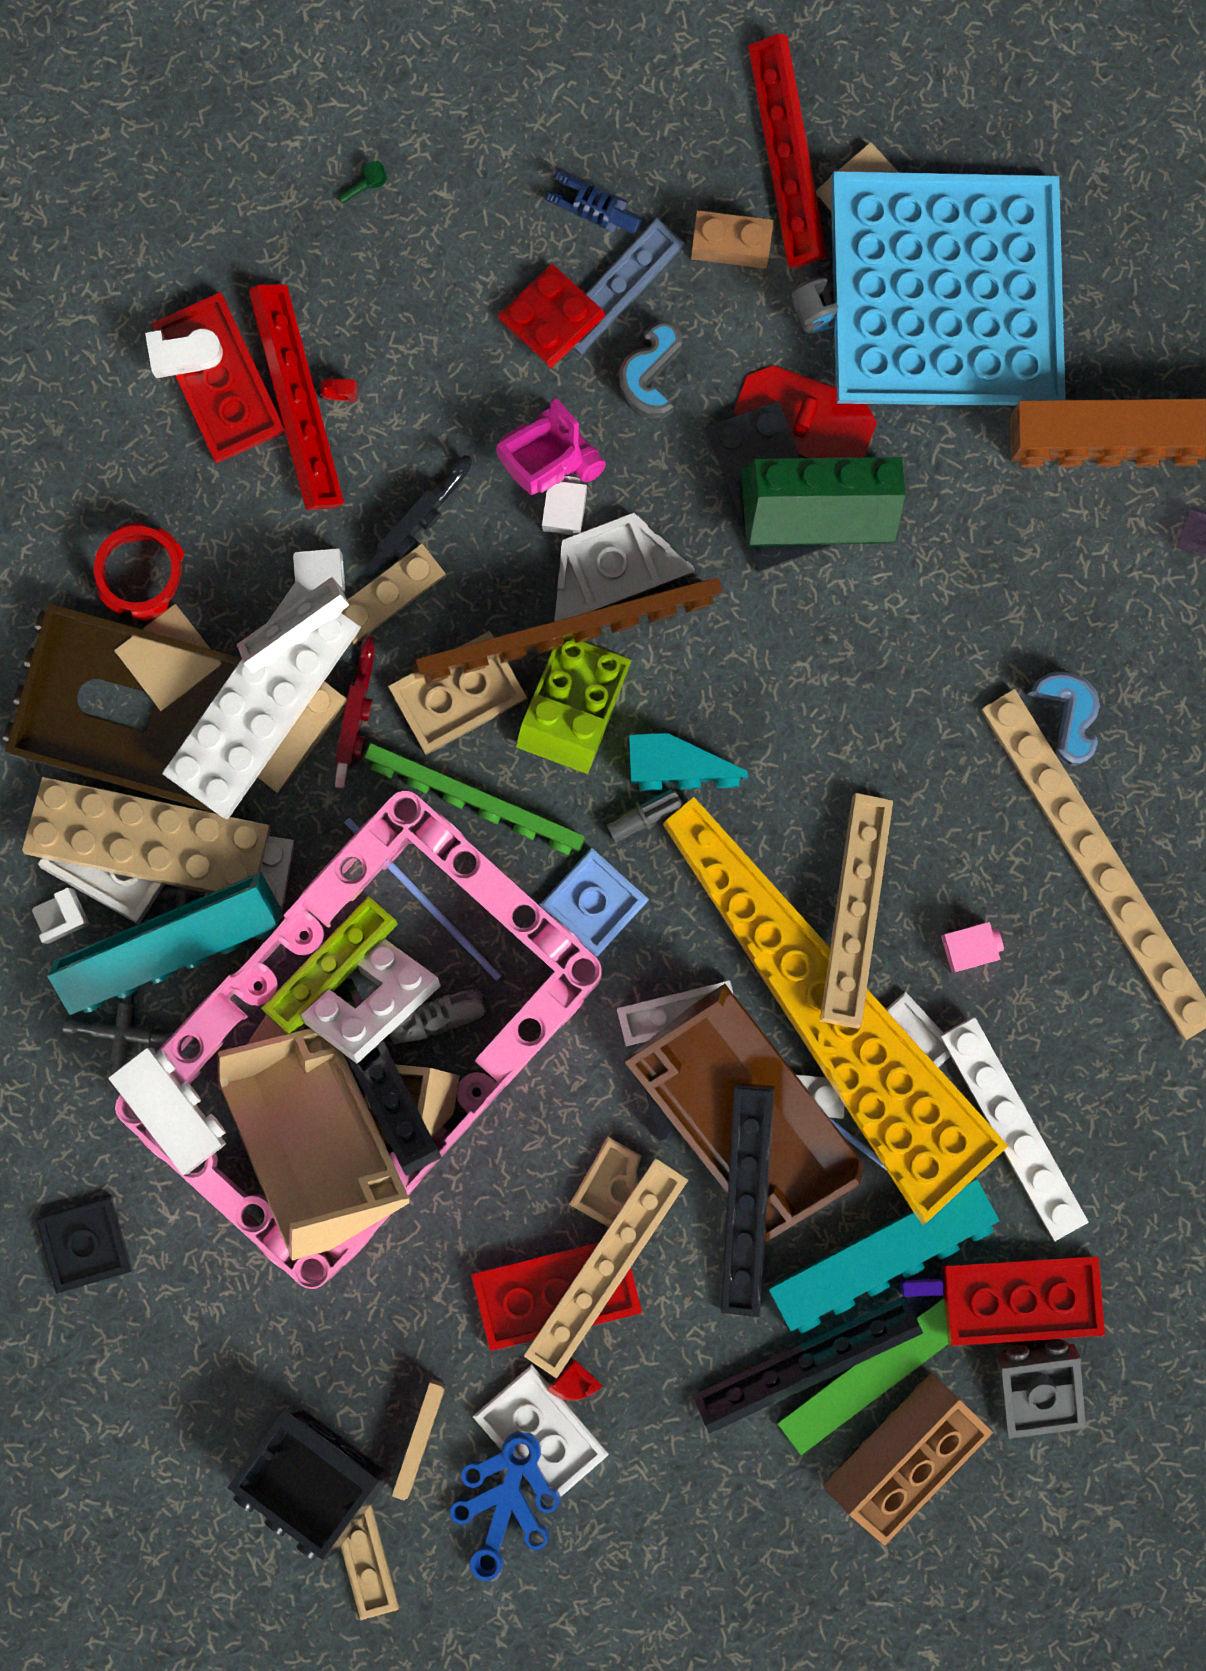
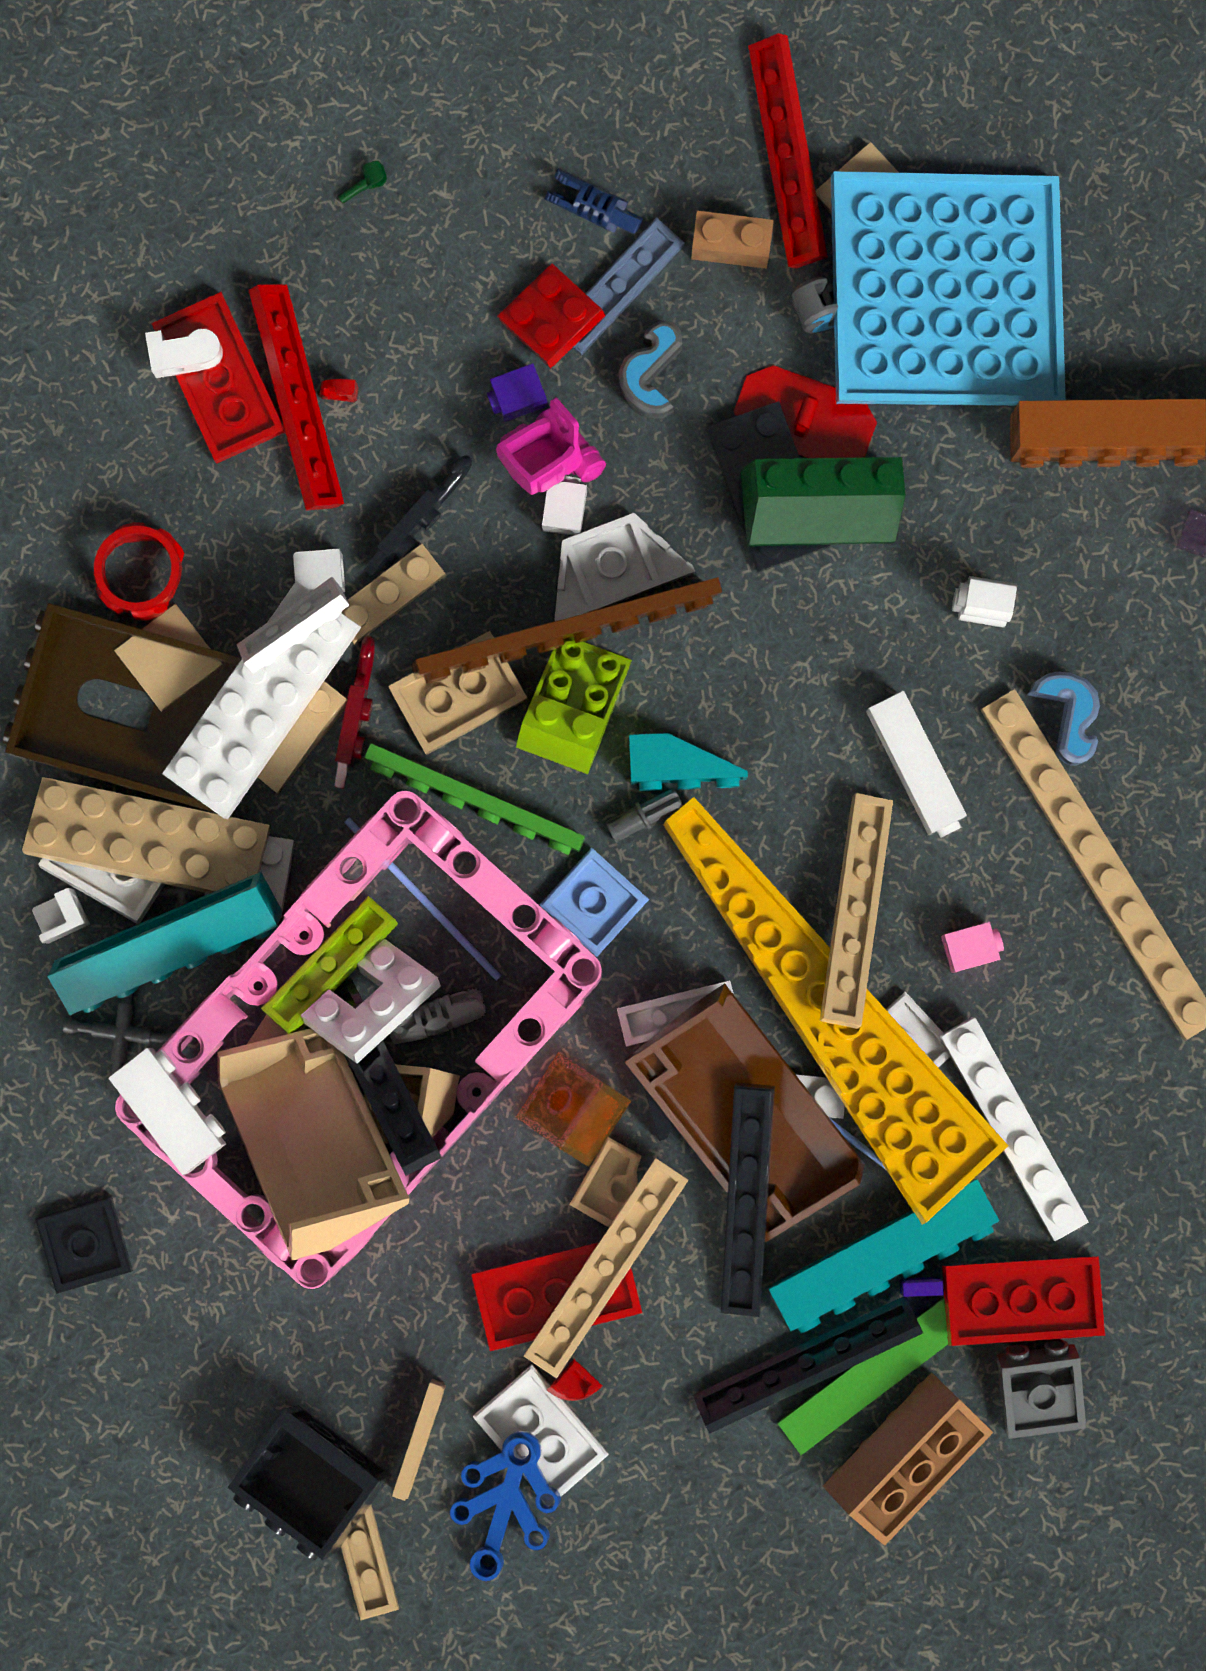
(517, 393): none -> dark purple brick
(573, 1109): none -> clear orange slope
(917, 765): none -> white brick
(985, 601): none -> white brick

